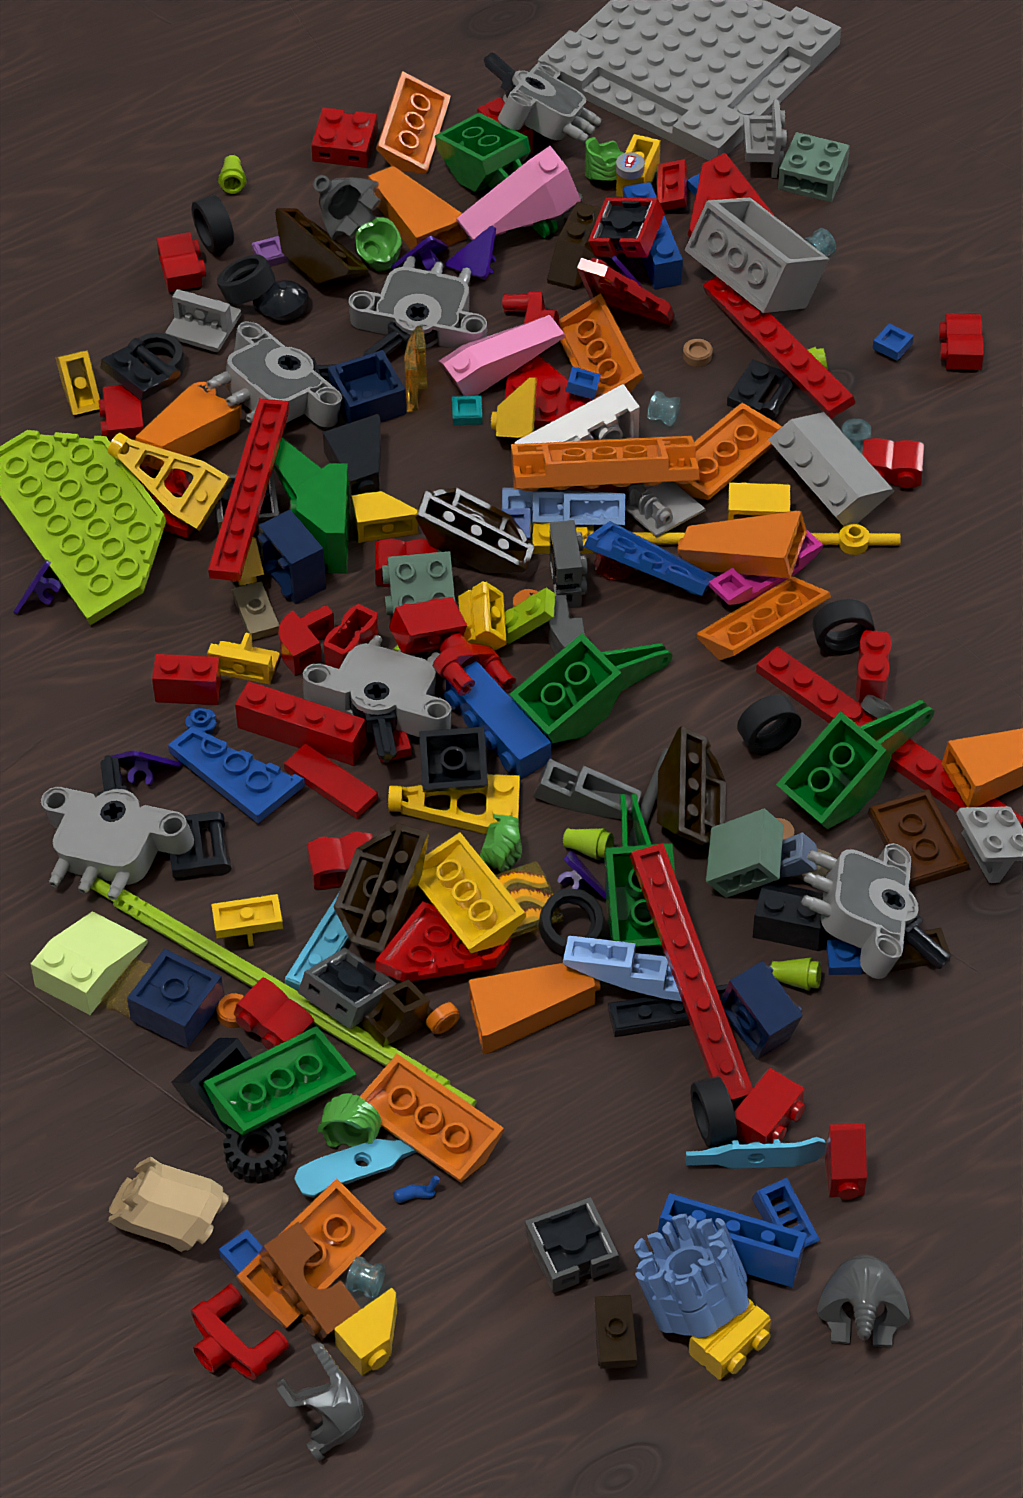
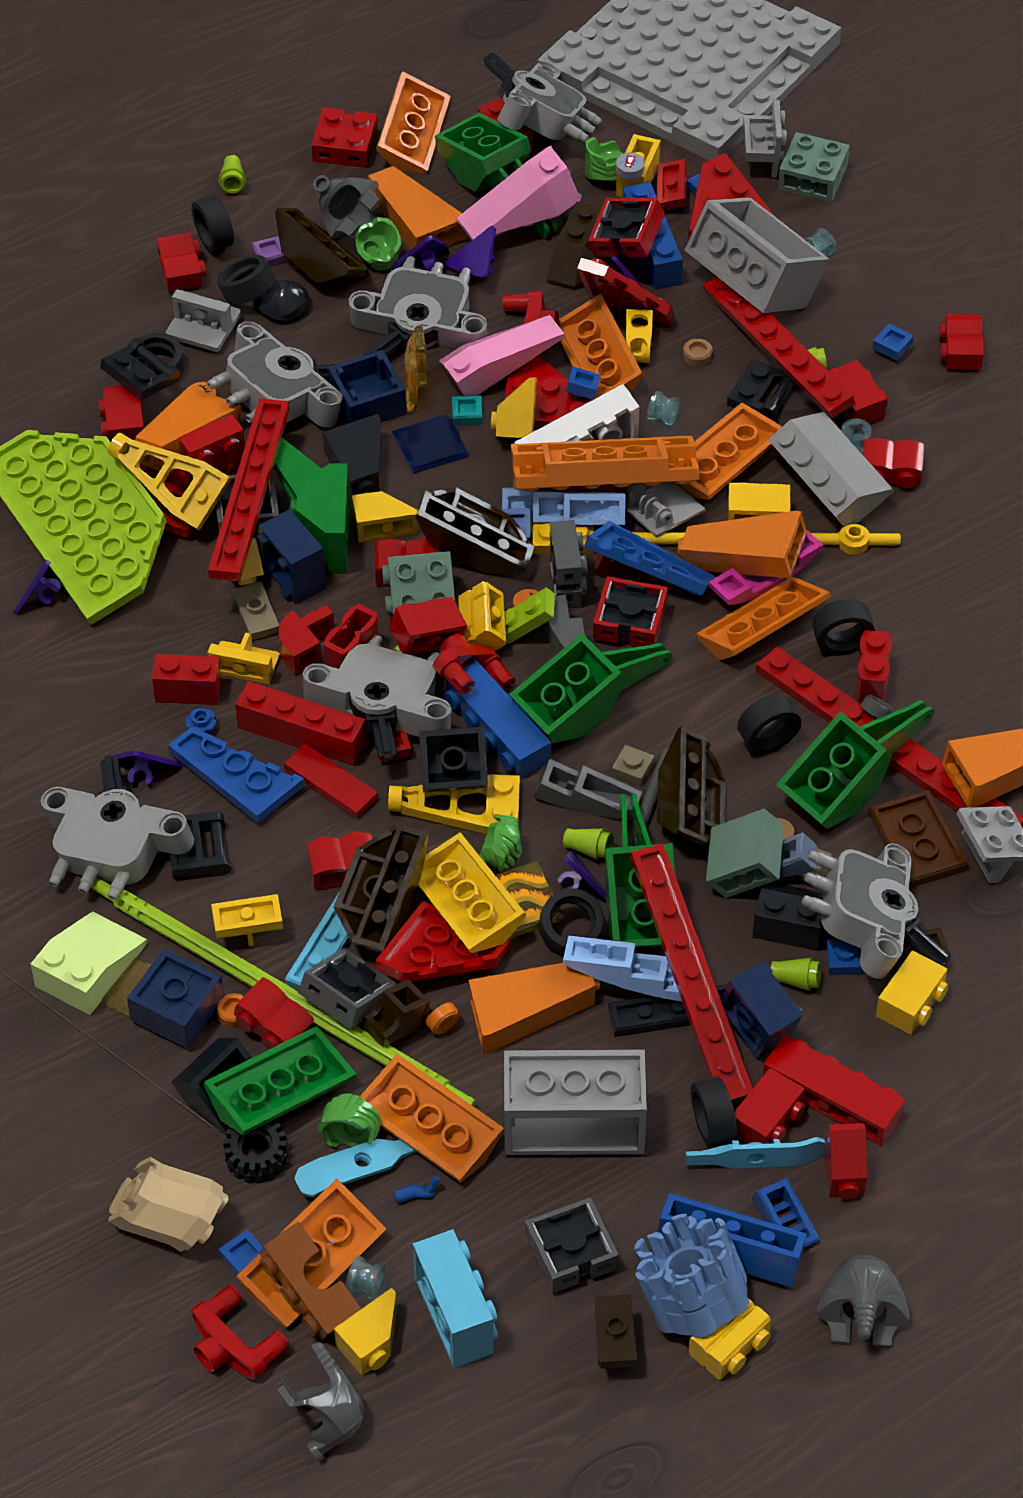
(78, 382): yellow slope -> none
(217, 444): none -> red piece
(430, 443): none -> clear blue piece
(455, 1298): none -> medium azure brick
(574, 1102): none -> light grey hose
(630, 612): none -> piece
(633, 765): none -> dark tan plate
(639, 335): none -> yellow leg
(837, 1090): none -> red brick
(869, 399): none -> red brick
(912, 992): none -> yellow brick

